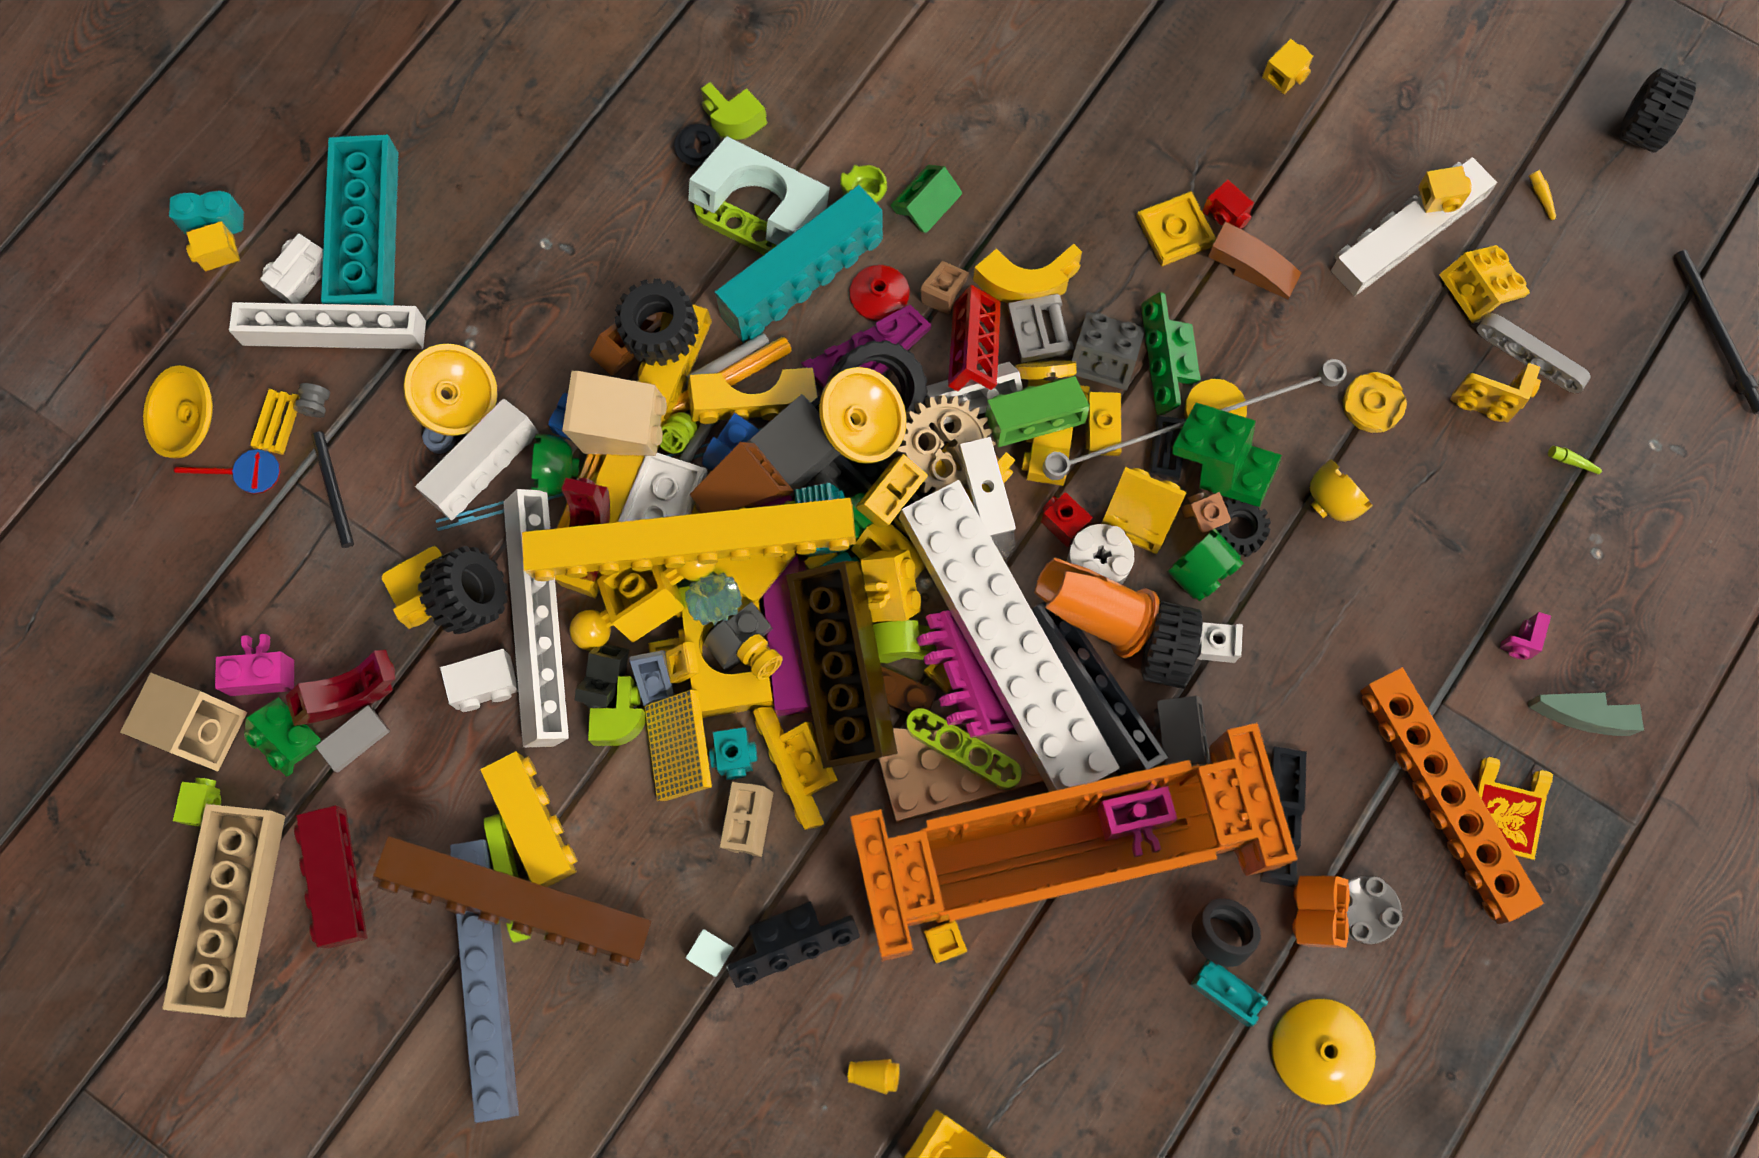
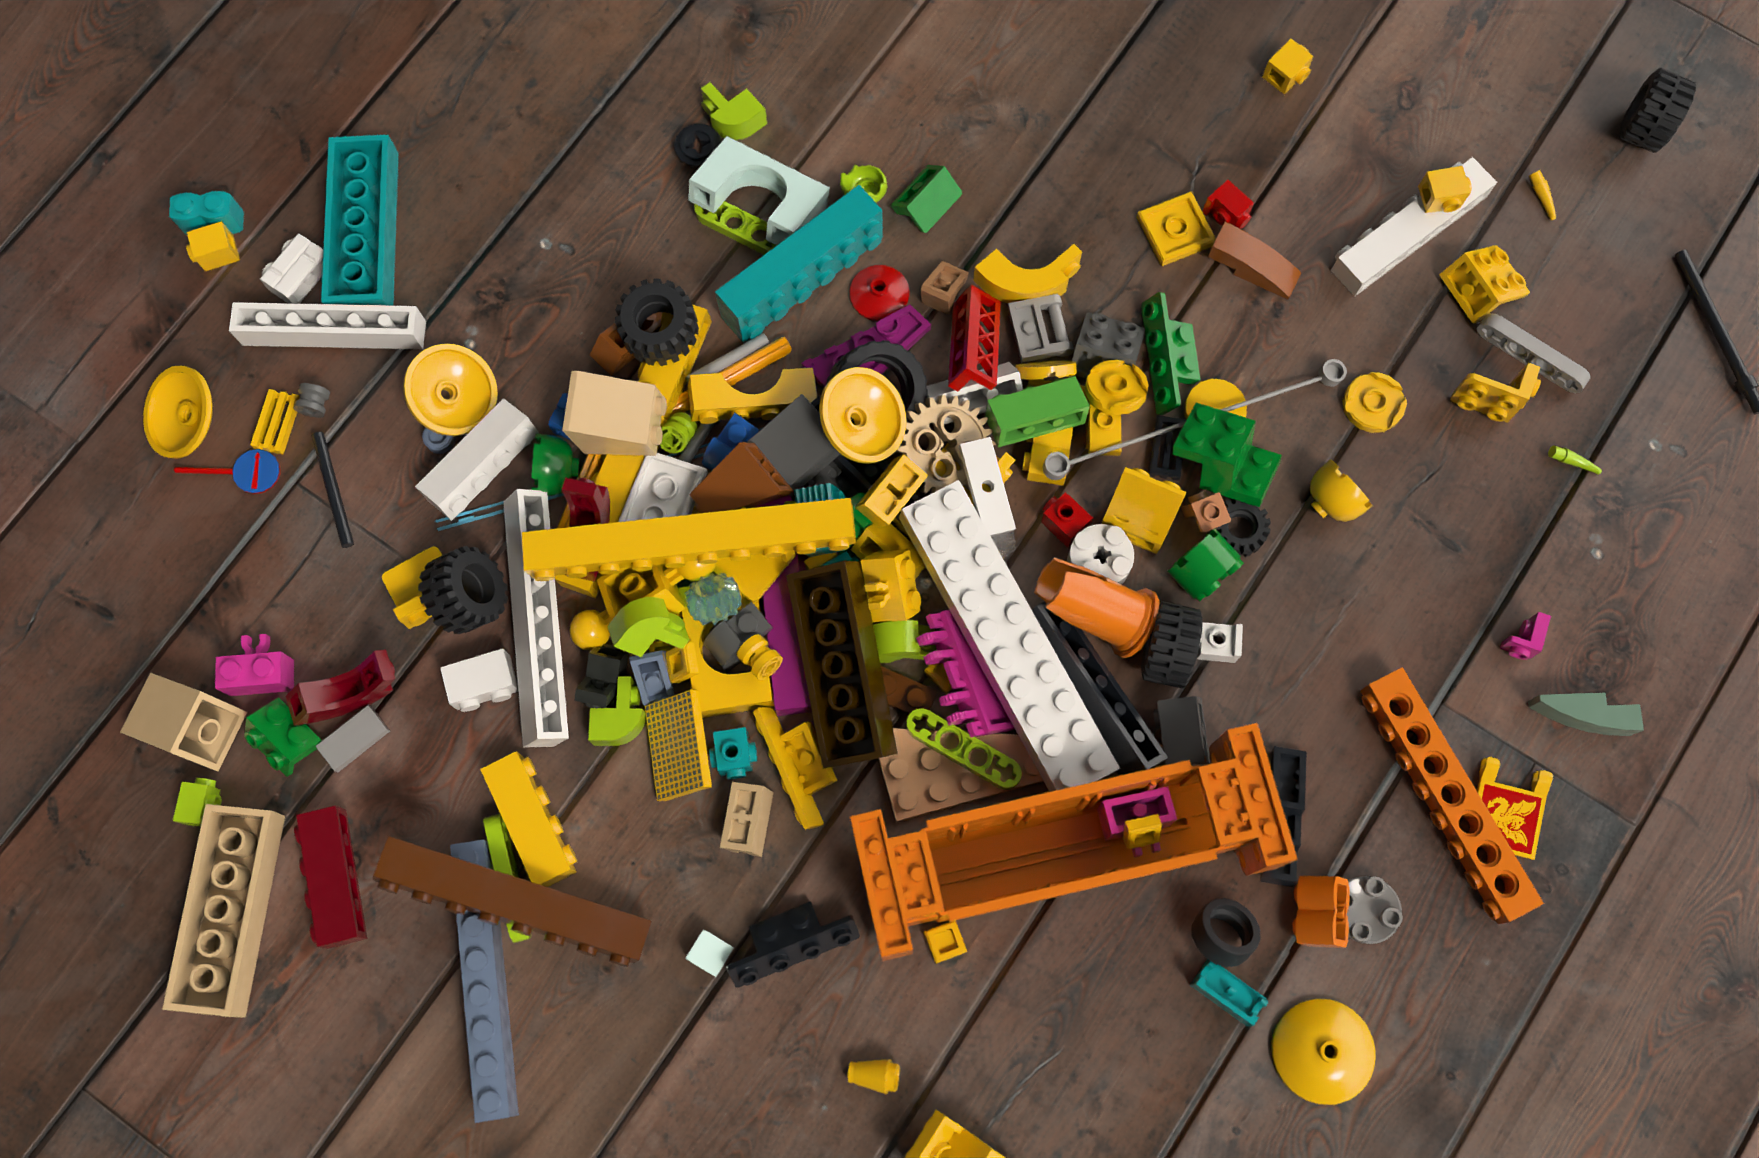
(643, 622): none -> lime brick
(1116, 387): none -> yellow tile
(1142, 831): none -> yellow tile

